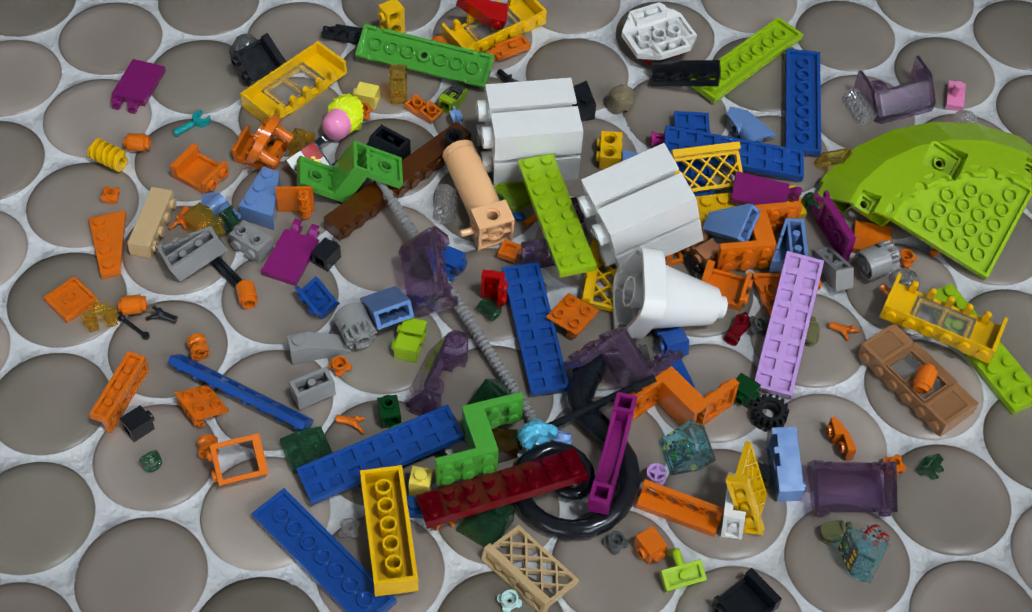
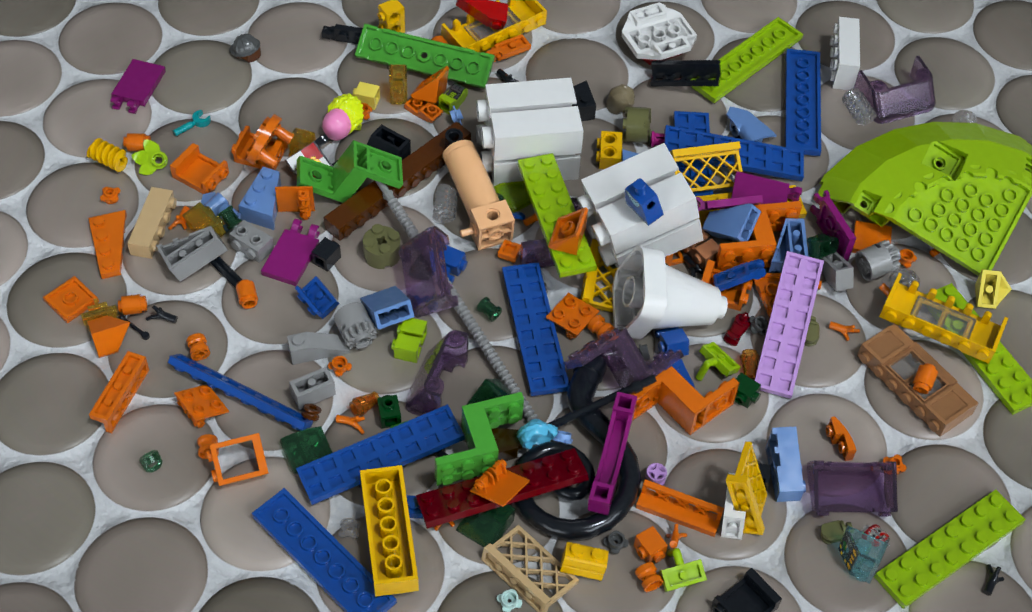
(107, 334): none -> orange slope
(137, 423): black brick -> none
(147, 158): none -> lime plate
(257, 59): black panel -> none
(294, 83): yellow window -> none
(311, 412): none -> reddish brown bush
(362, 404): none -> clear orange cone
(381, 246): none -> olive brick
(420, 480): light yellow brick -> none
(432, 87): none -> orange slope
(494, 286): red bracket -> none
(499, 484): none -> orange hinge
(569, 232): none -> orange slope
(584, 561): none -> yellow brick
(599, 326): none -> orange wheel
(637, 124): none -> olive brick
(640, 195): none -> blue torso
(649, 577): none -> orange wheel
(675, 536): none -> orange bar
(687, 448): clear light blue slope -> none
(716, 357): none -> lime plate
(727, 203): none -> magenta tile
(739, 274): none -> blue hinge
(749, 361): none -> clear orange cone
(769, 403): black tyre -> none
(808, 200): clear green tile -> none
(822, 245): none -> clear green piece
(832, 157): clear yellow tile -> none
(845, 53): none -> white brick
(930, 465): clear green tile -> none
(949, 548): none -> lime plate
(955, 95): bright pink tile -> none
(991, 288): none -> light yellow slope
(993, 579): none -> black bar

